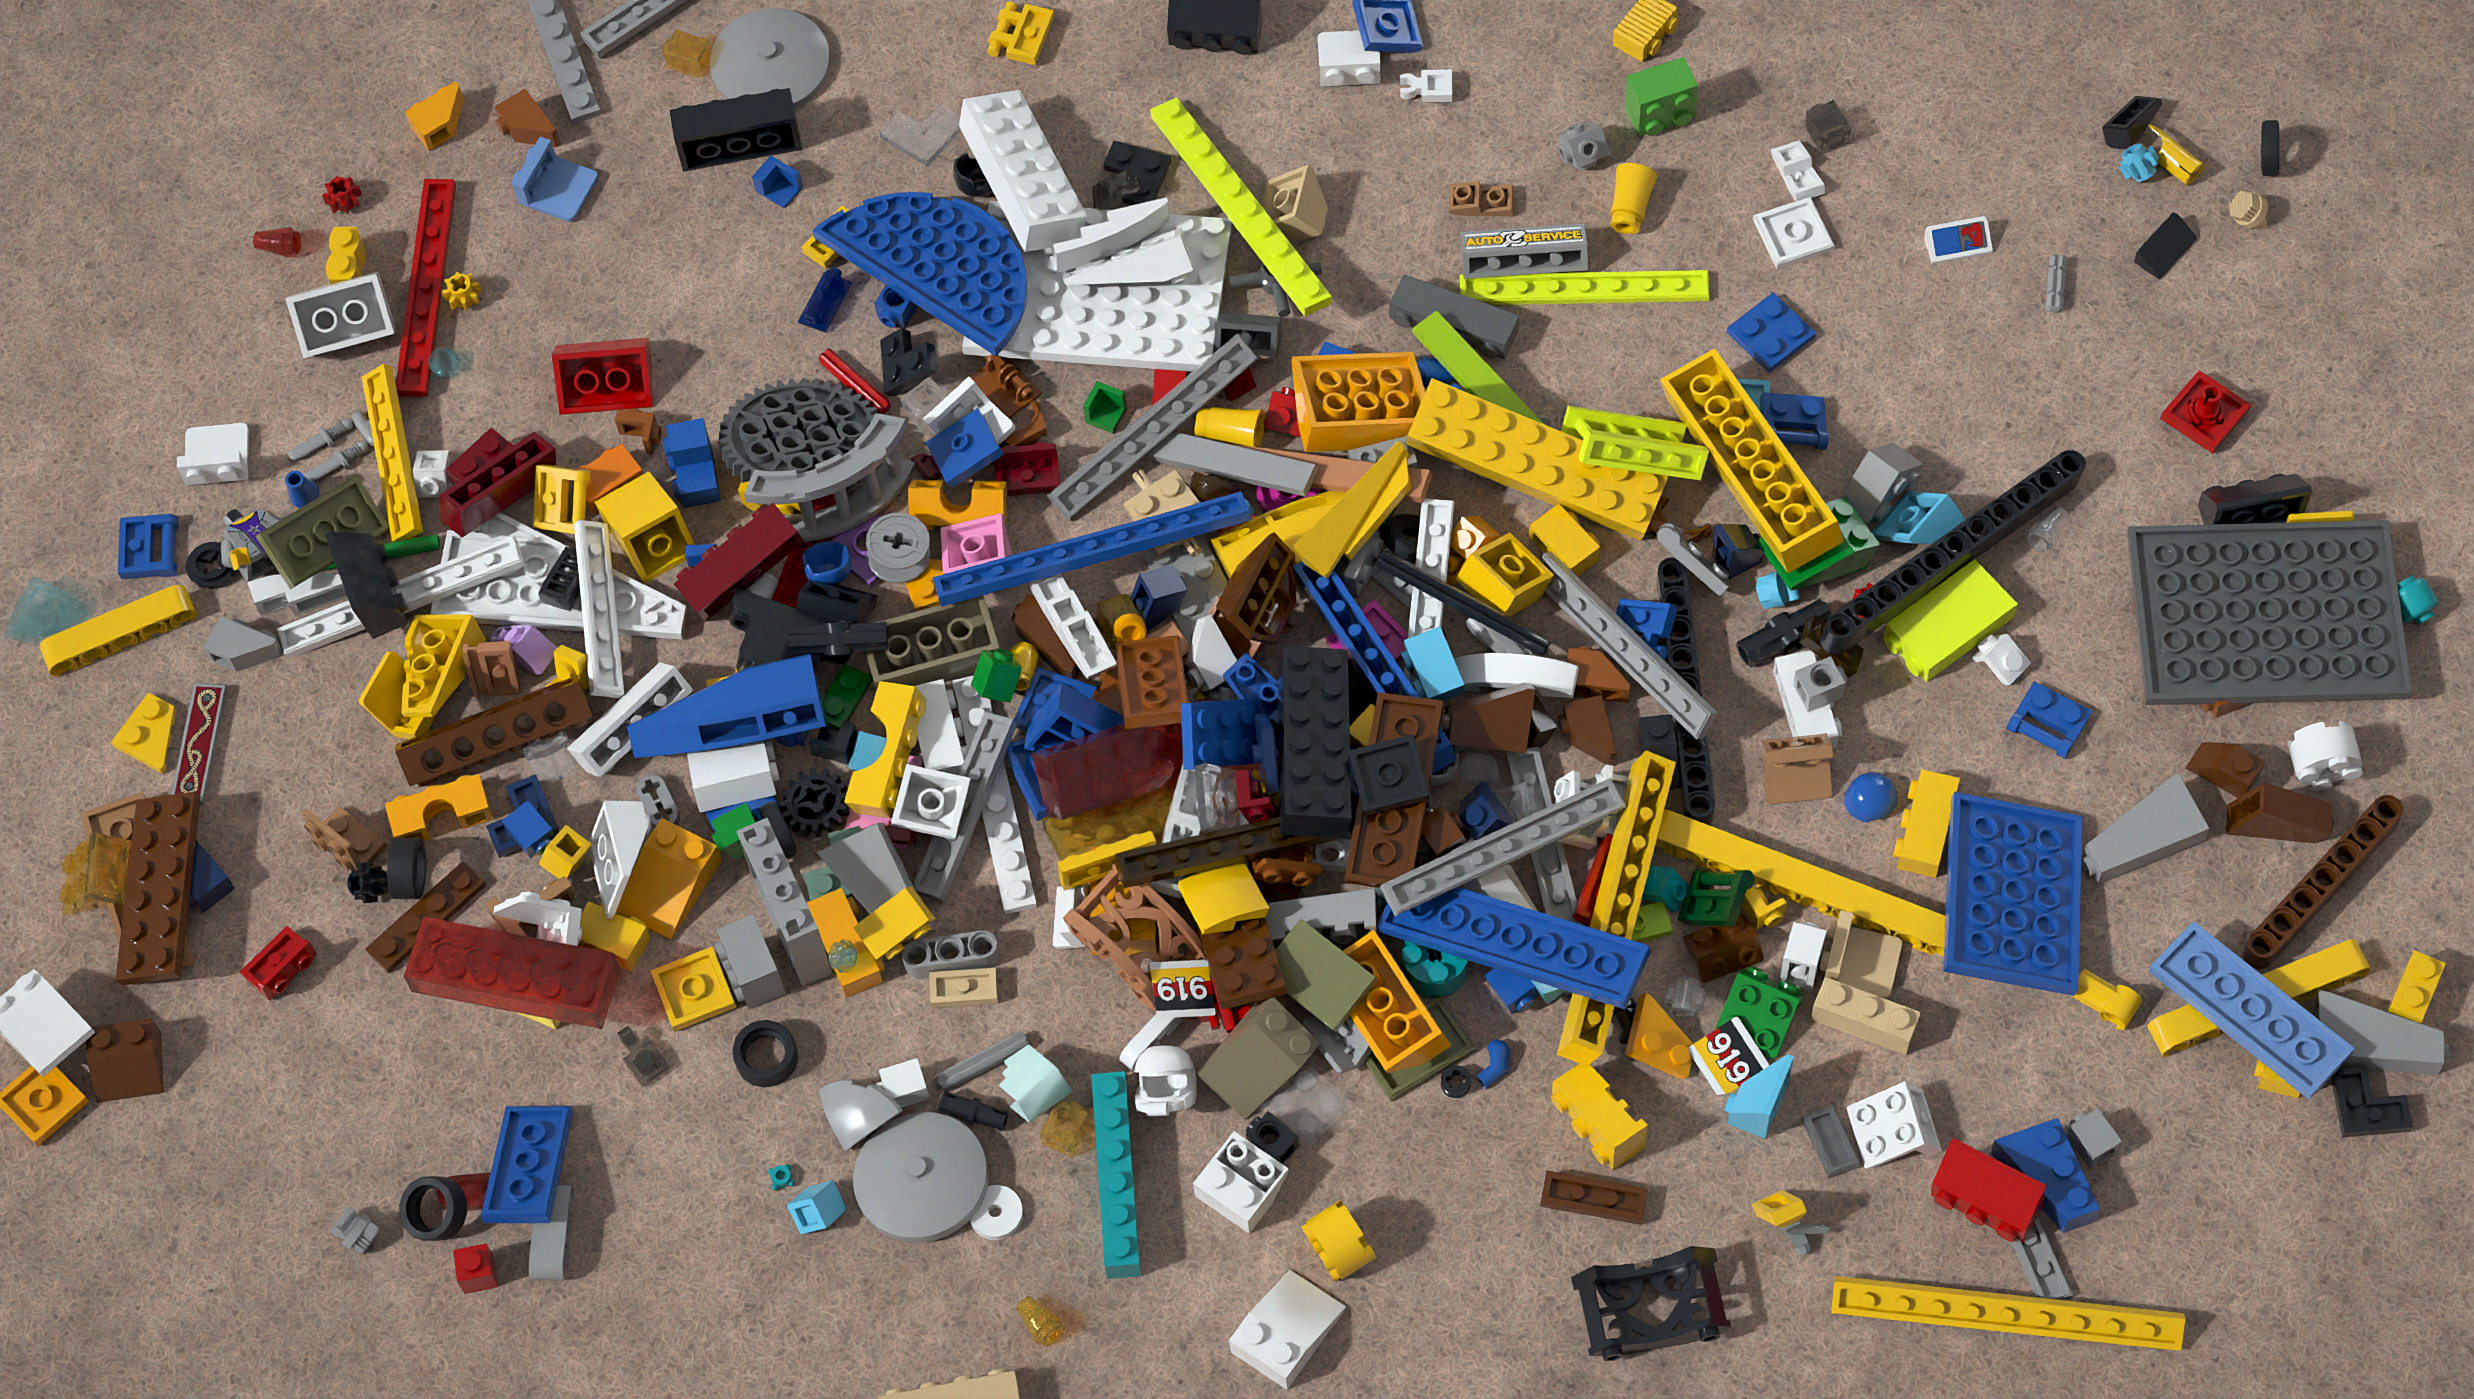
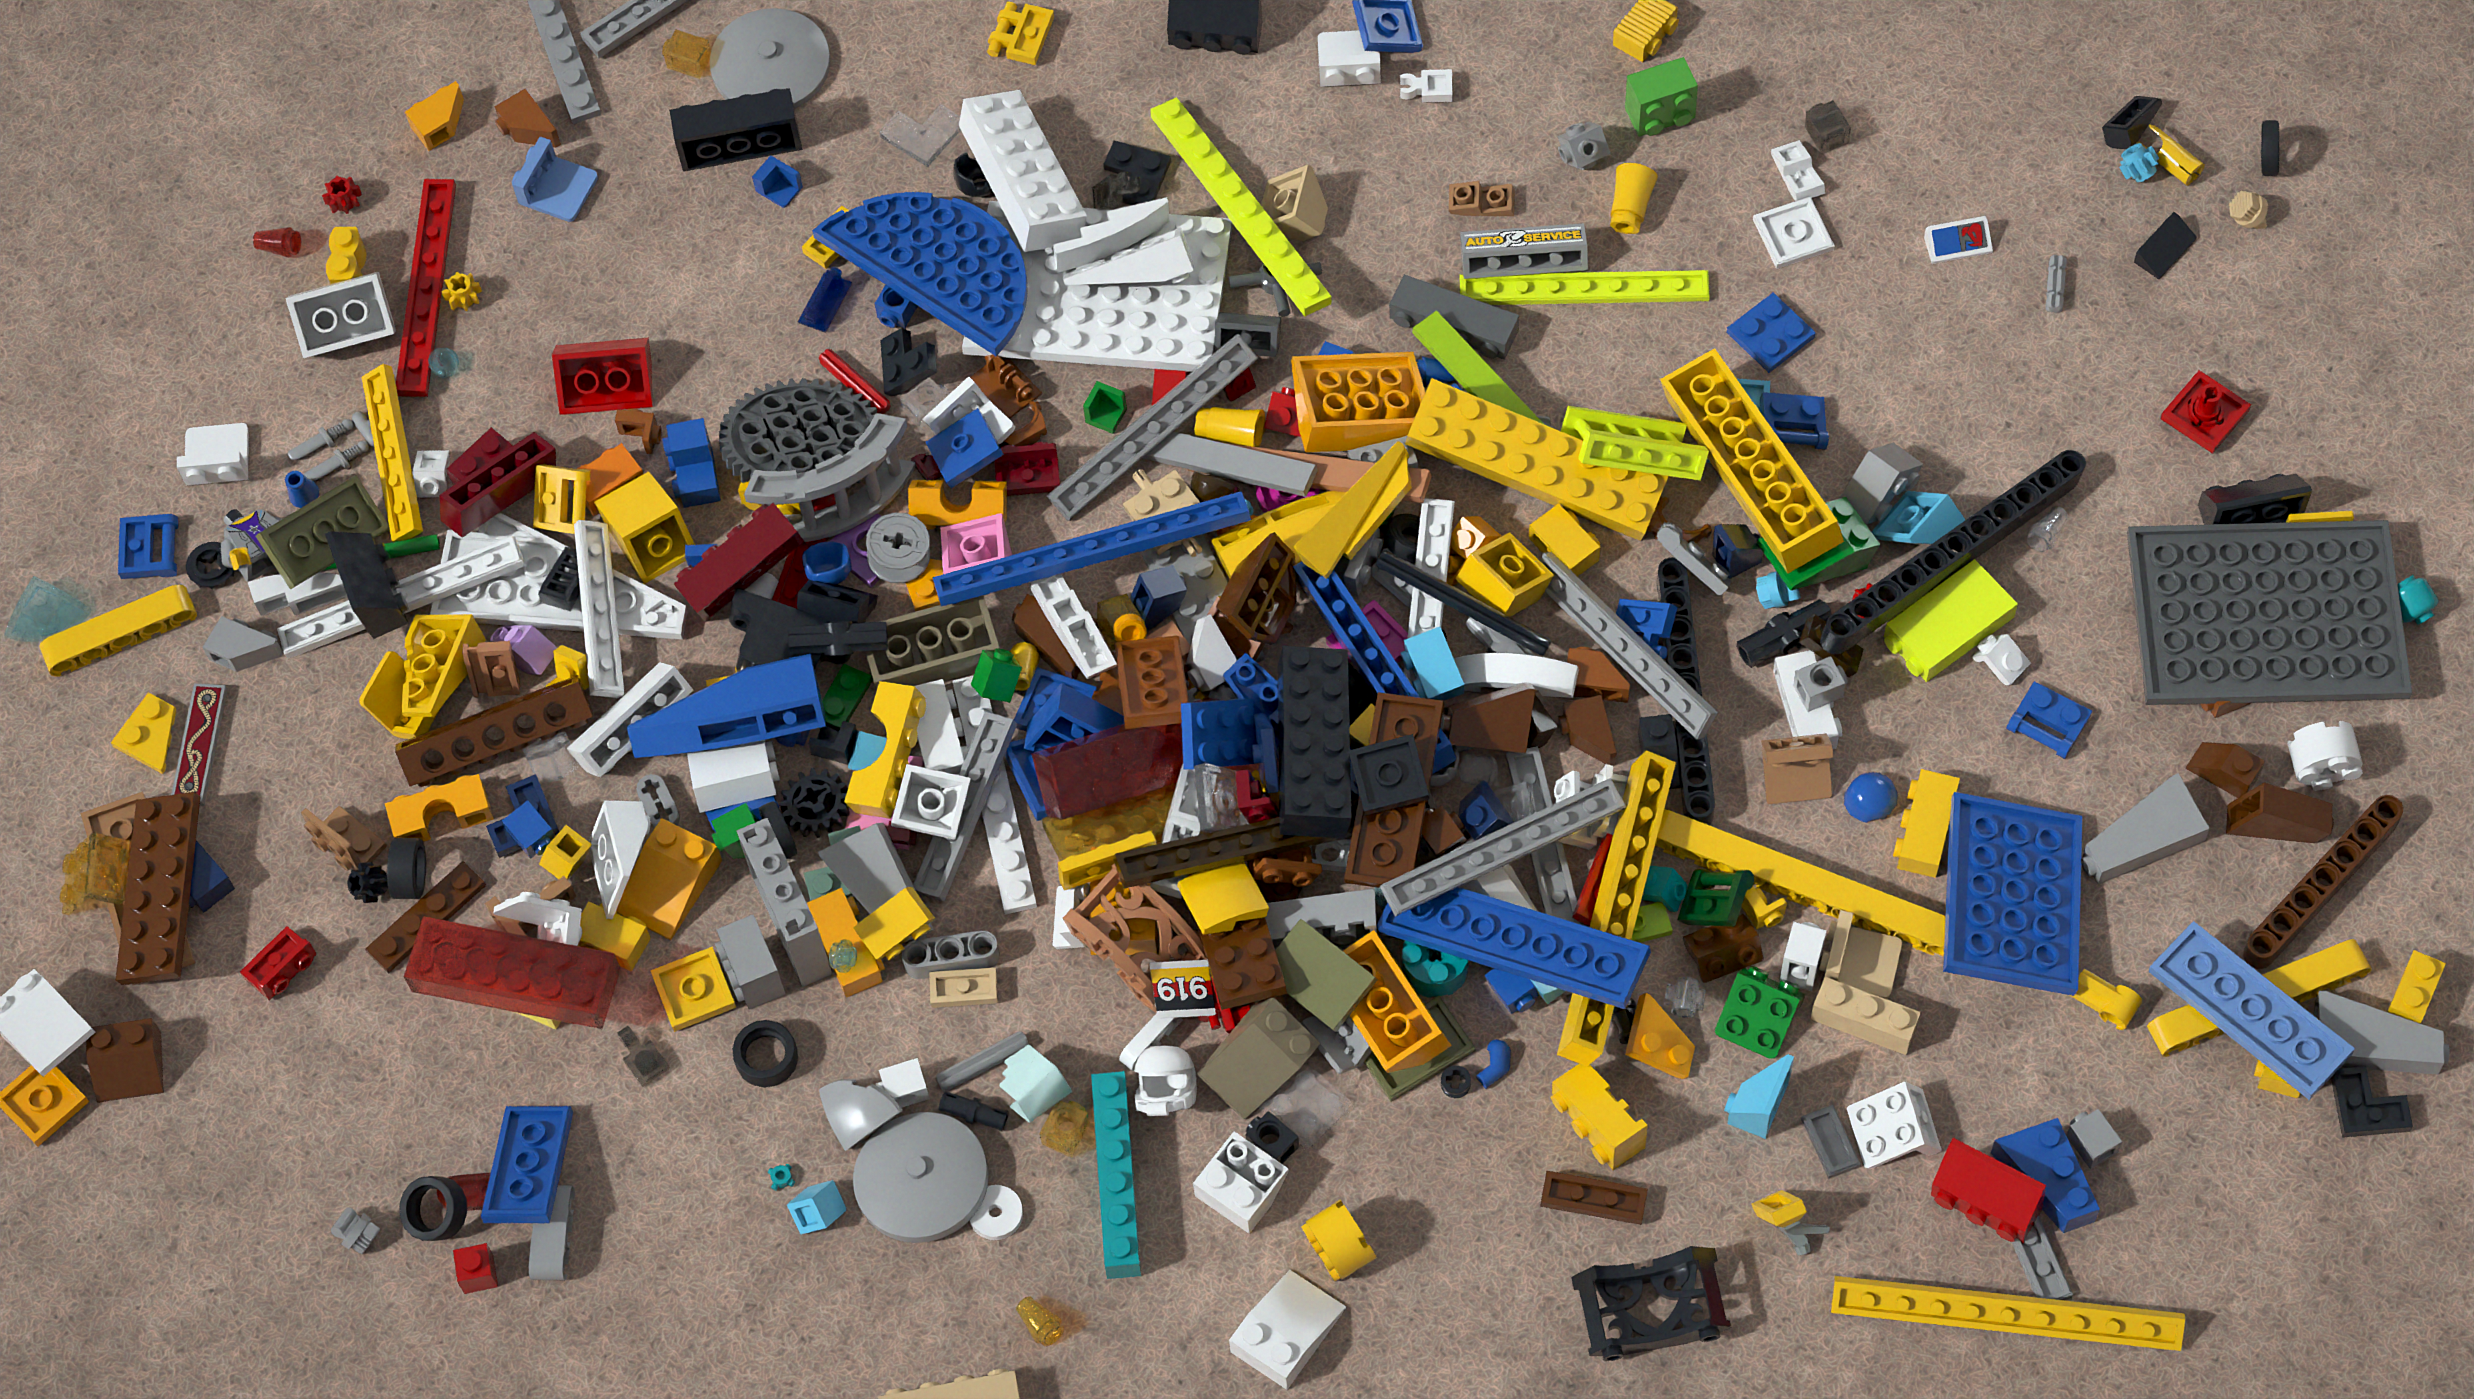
(1728, 1057): sticker -> none

